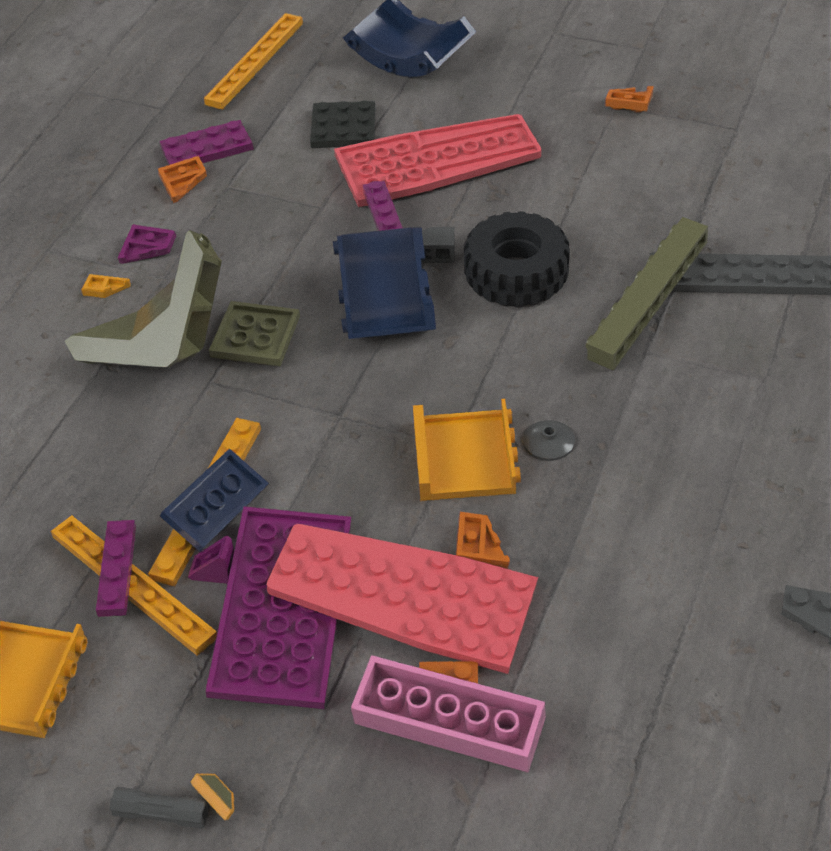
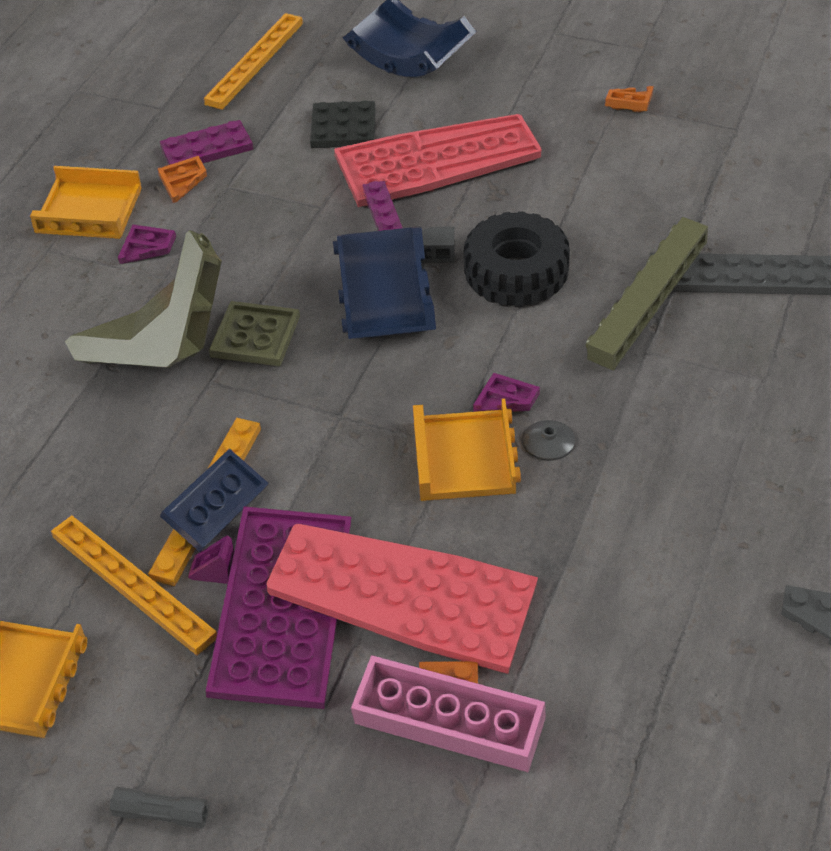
(88, 202): none -> light orange panel
(104, 286): light orange tile -> none
(116, 568): magenta plate -> none
(215, 793): light orange tile -> none
(479, 541): orange wing -> none
(517, 394): none -> magenta wing

